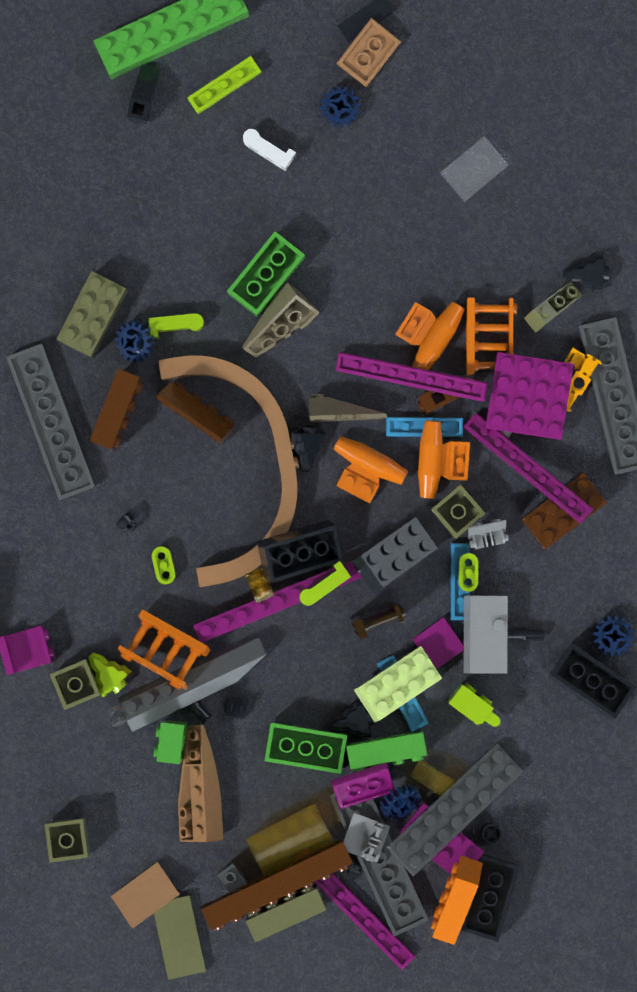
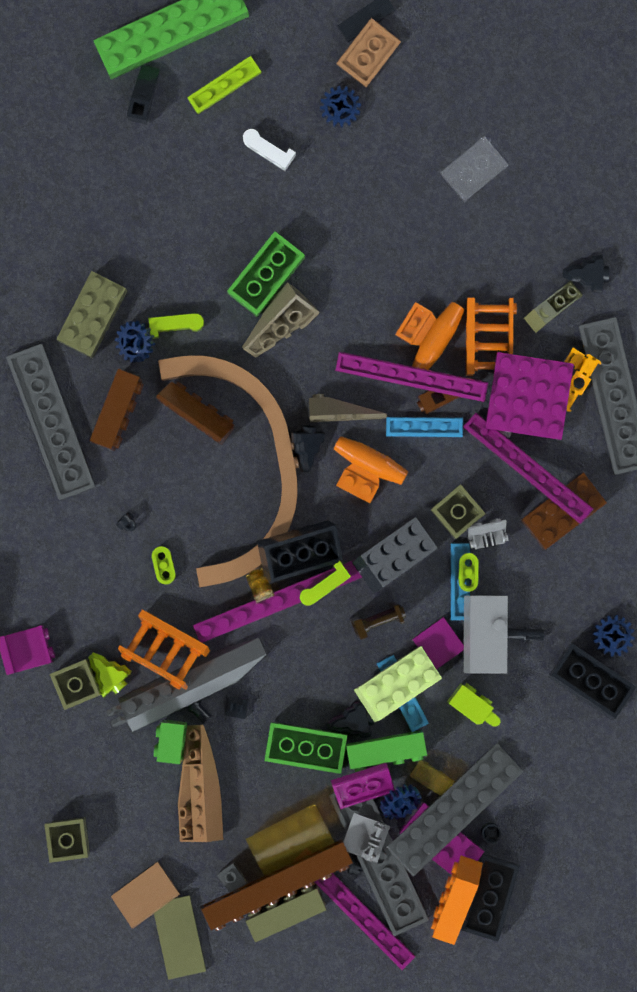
(440, 459): orange plate -> none

